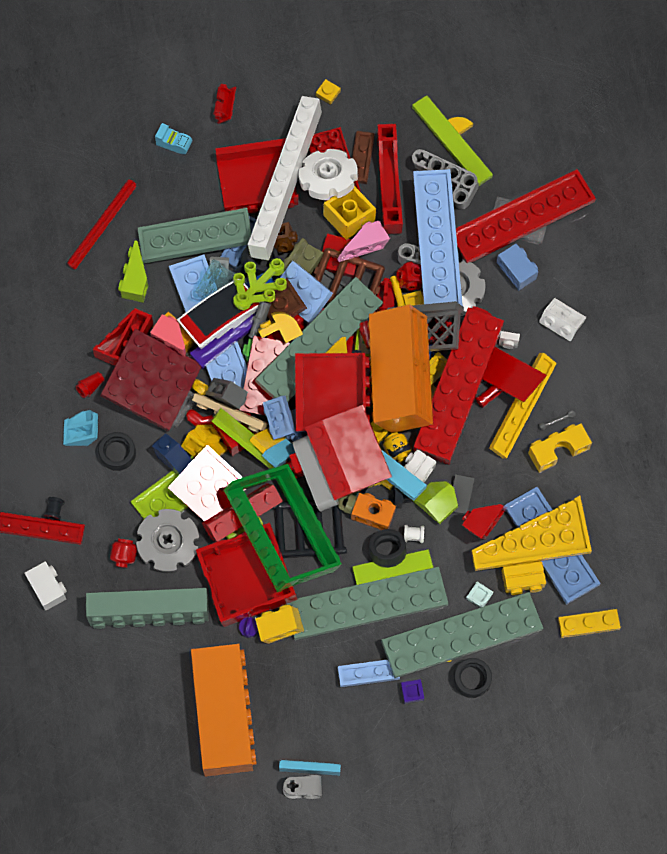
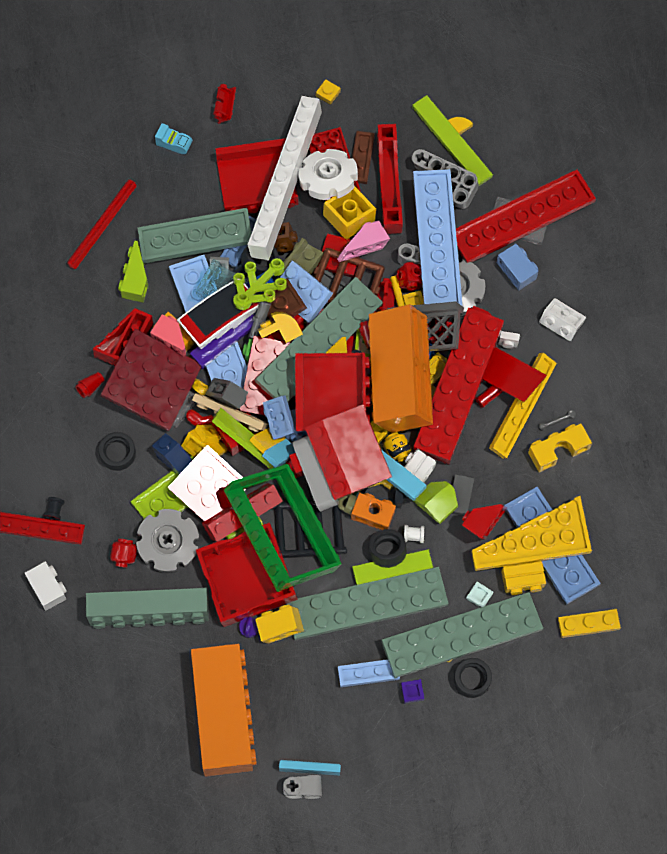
(81, 429): medium azure slope -> none

